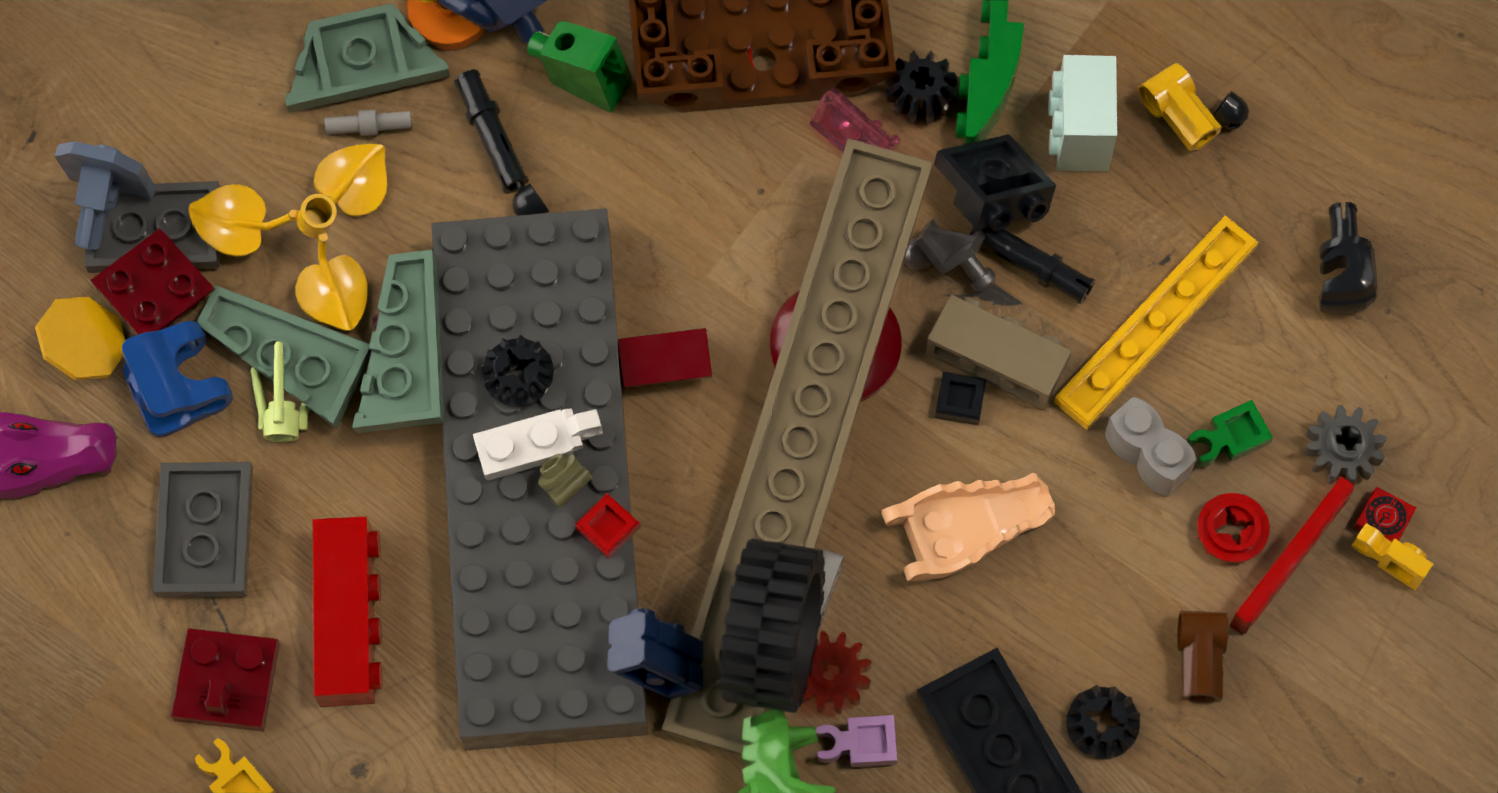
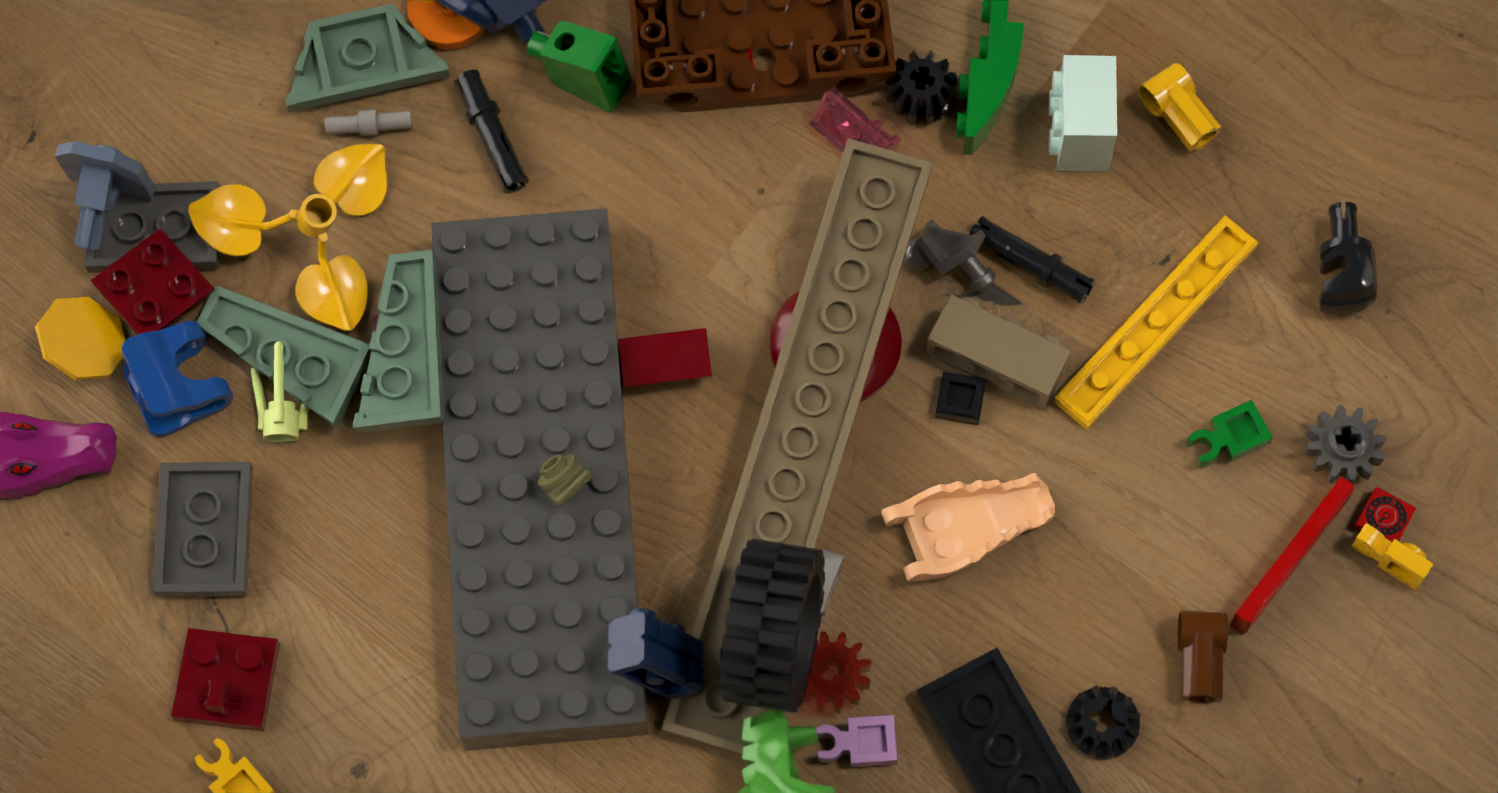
(345, 611): red brick -> none
(508, 388): black gear -> none
(528, 202): black hinge -> none
(534, 441): white hinge -> none
(607, 526): red tile -> none
(996, 182): black plate -> none
(1159, 454): light grey brick -> none
(1231, 111): black hinge -> none
(1243, 512): red gear -> none

